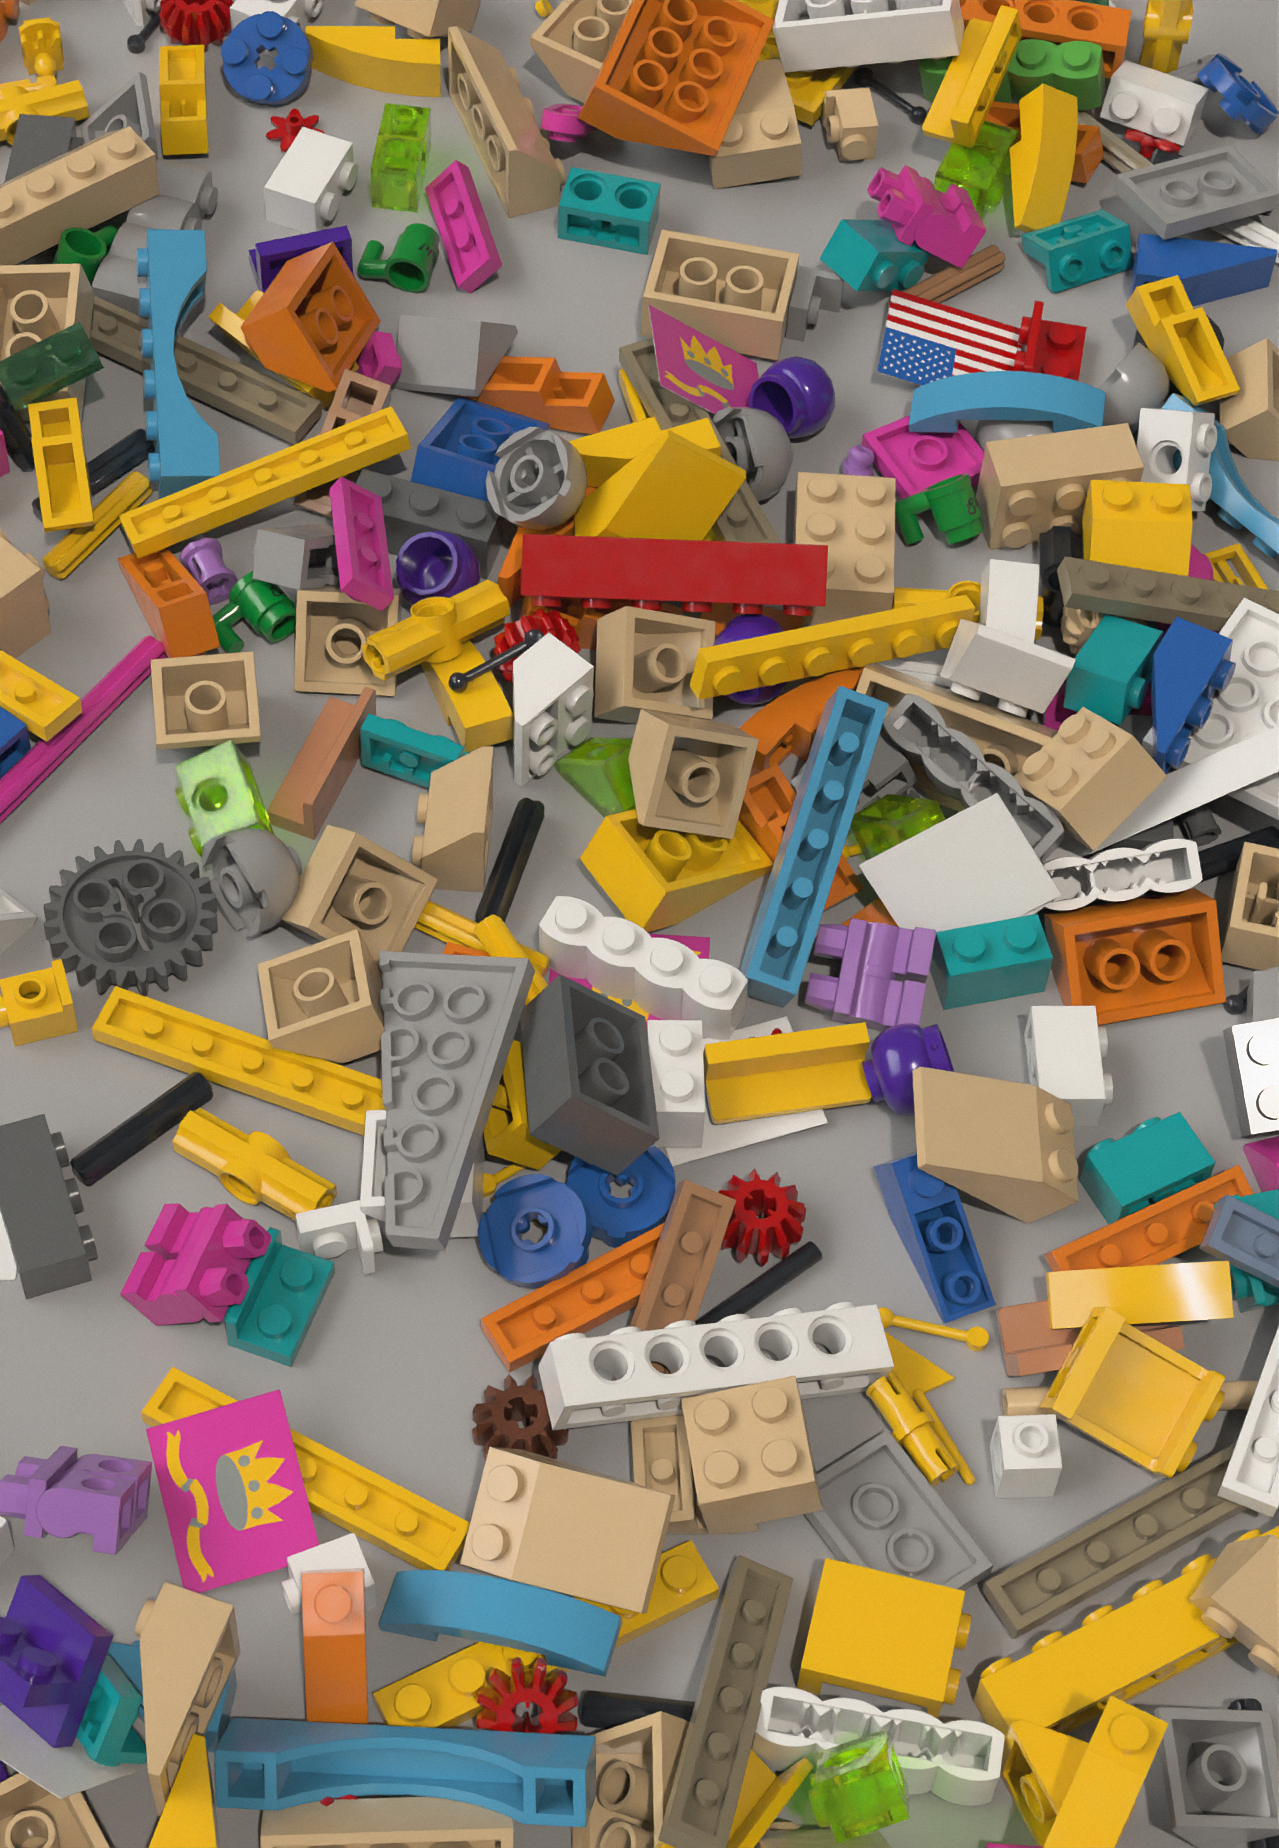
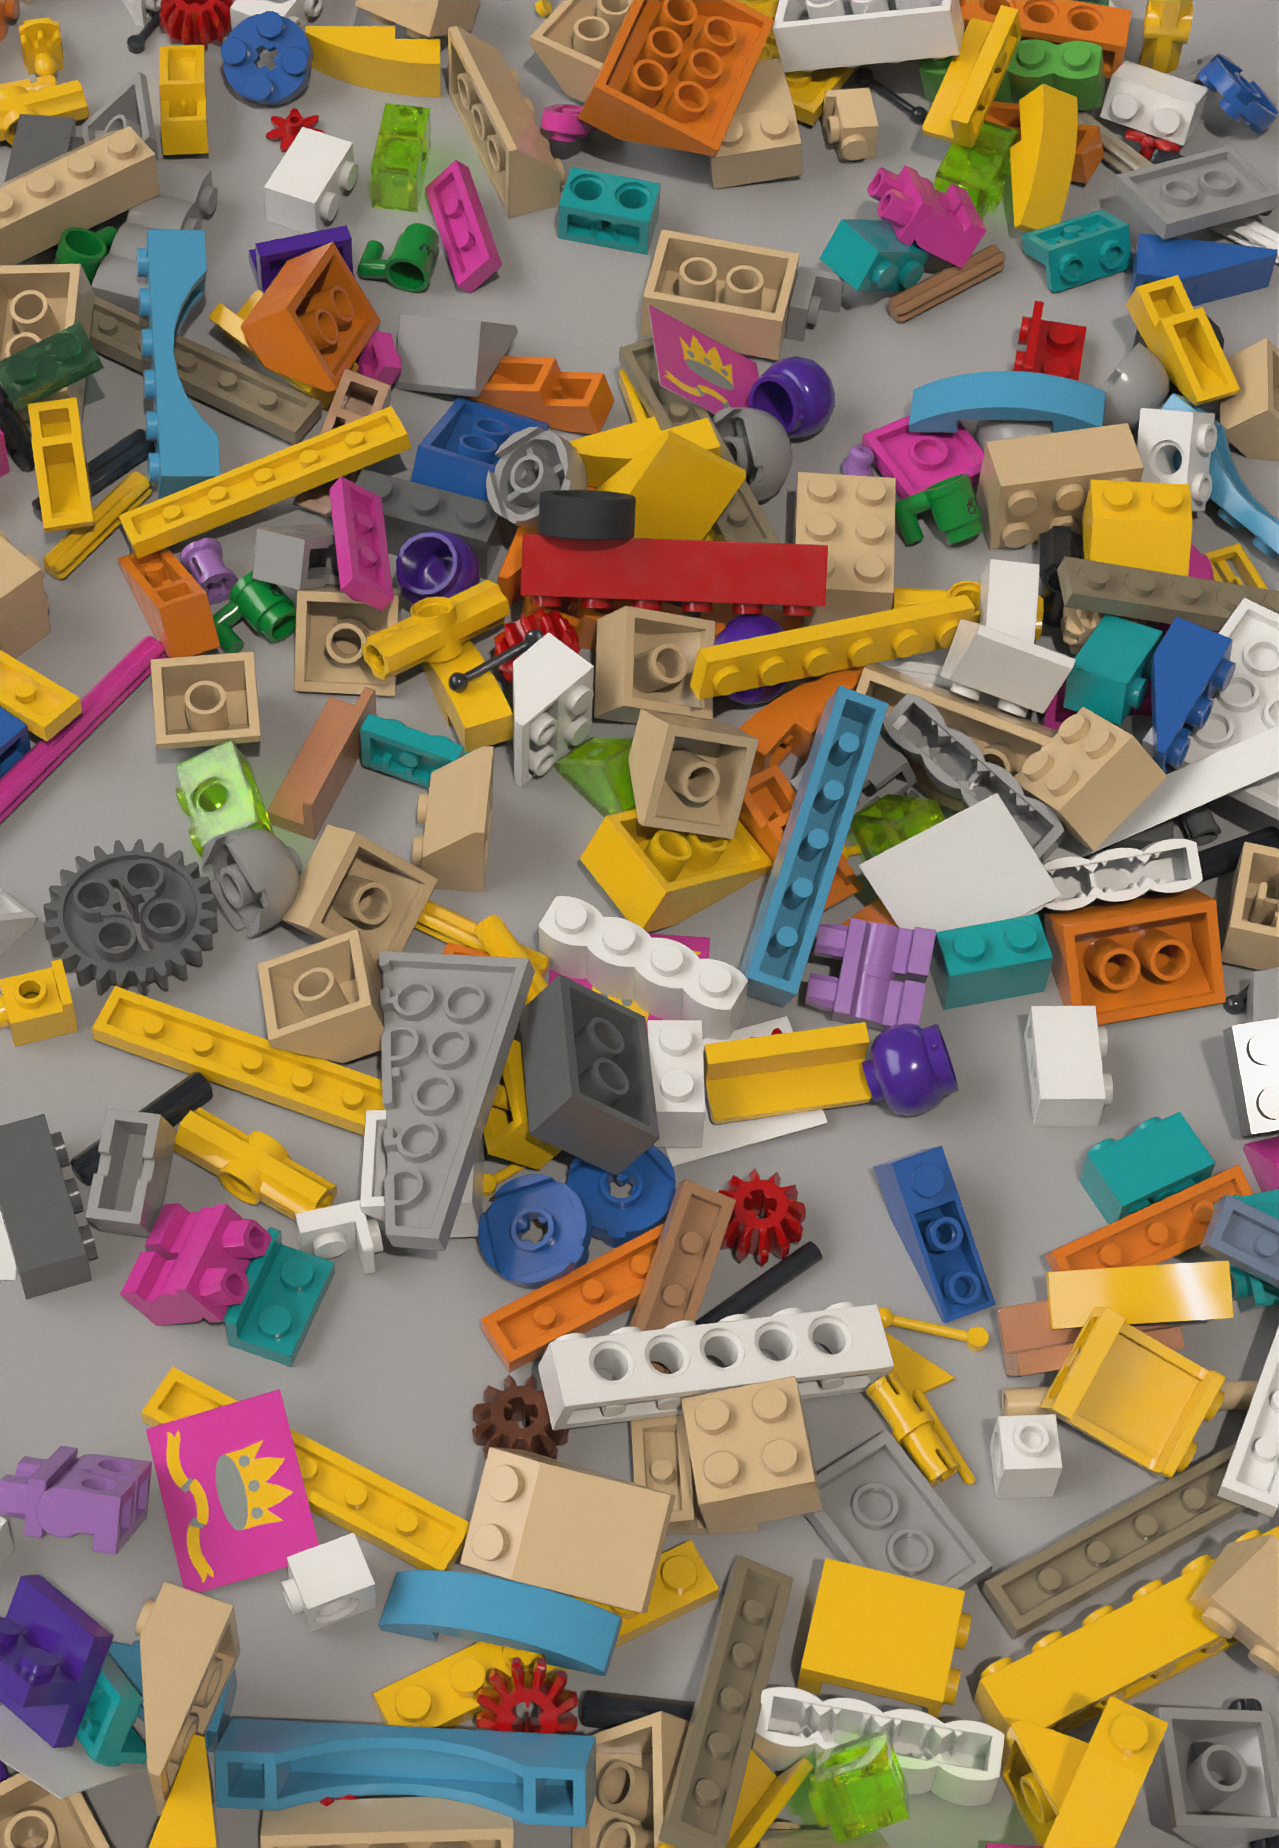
(131, 1172): none -> light grey brick
(335, 1645): orange slope -> none
(511, 860): black axle -> none
(587, 515): none -> black tyre
(938, 341): sticker -> none
(996, 1141): tan slope -> none

